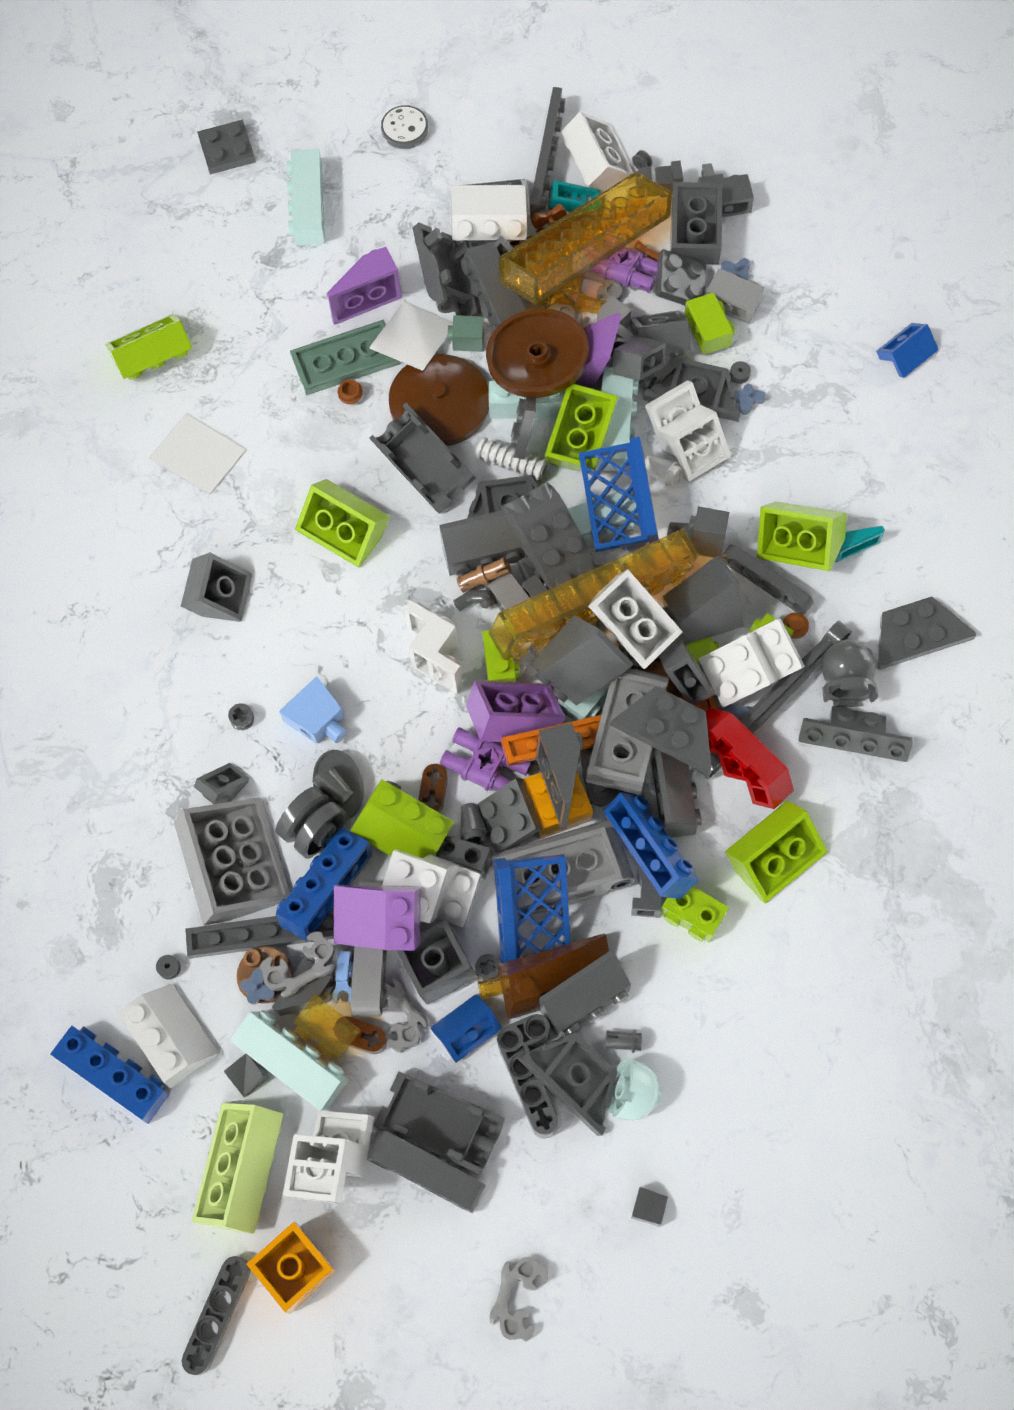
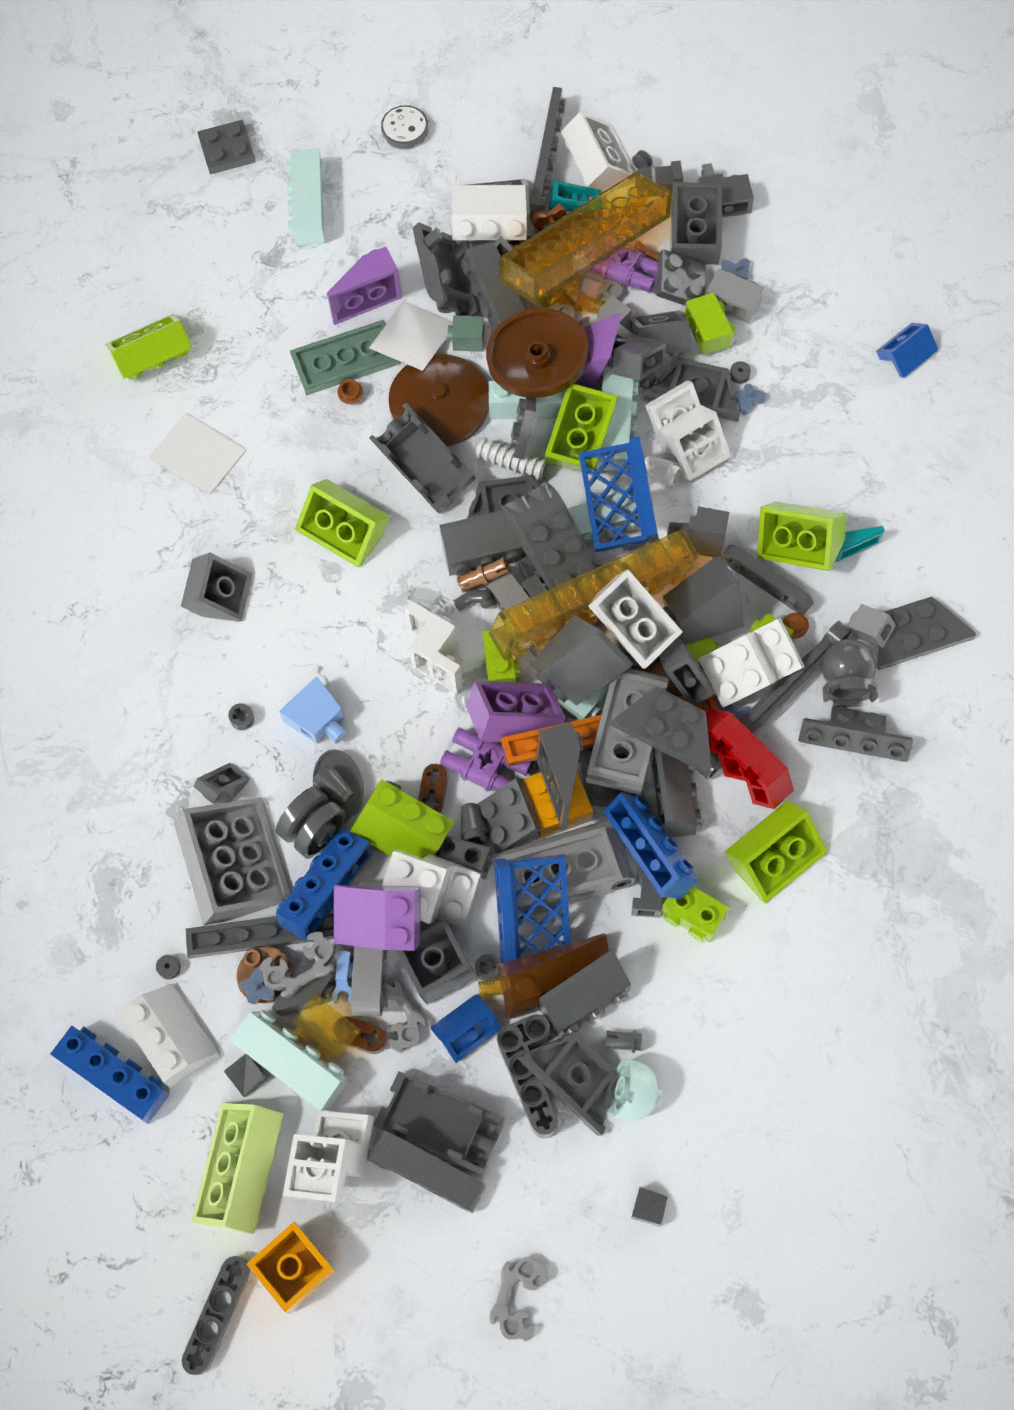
(871, 625): none -> light grey brick

